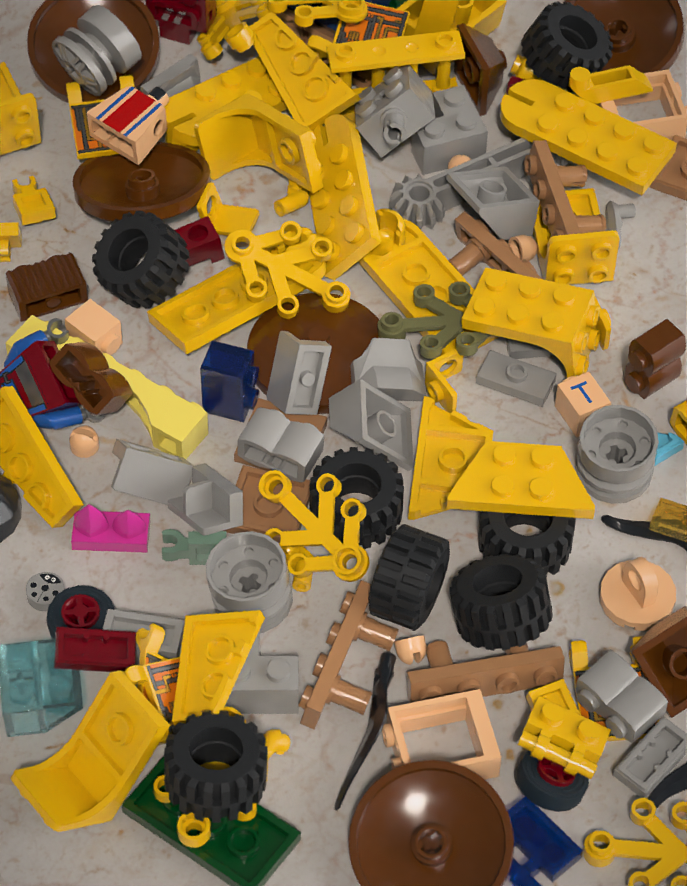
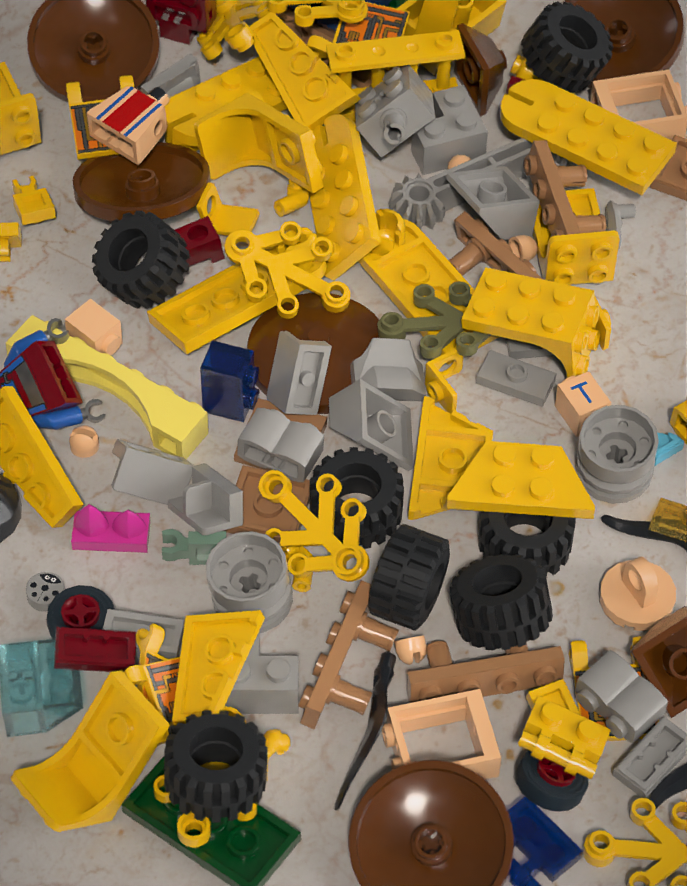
(46, 286): reddish brown brick -> none
(94, 383): reddish brown brick -> none
(96, 50): light grey wheel -> none
(608, 84): yellow piece -> none
(655, 359): reddish brown brick -> none

